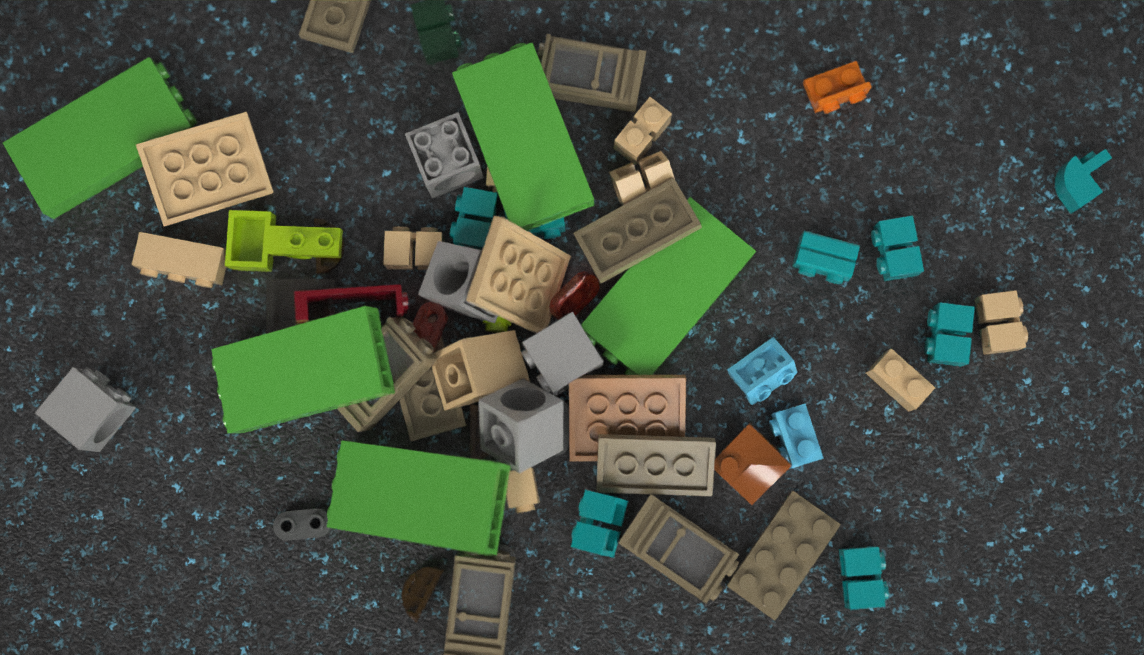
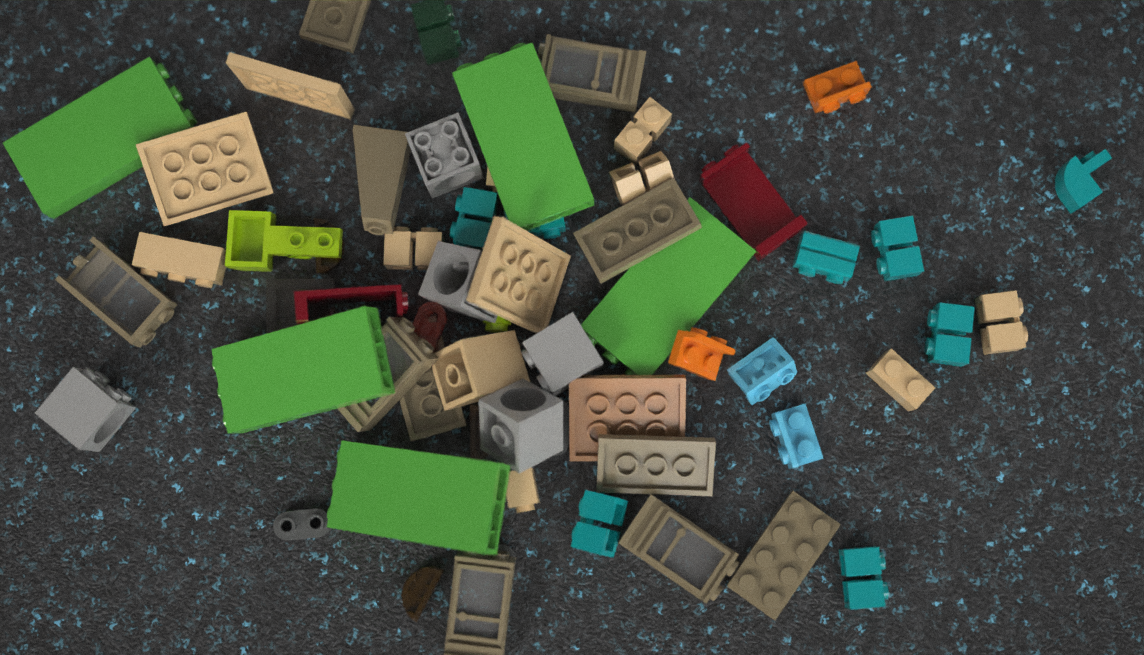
(118, 294): none -> door
(291, 85): none -> tan plate
(381, 173): none -> dark tan slope
(573, 297): clear red plate -> none
(699, 353): none -> orange bracket
(750, 201): none -> dark red panel
(751, 464): dark orange plate -> none

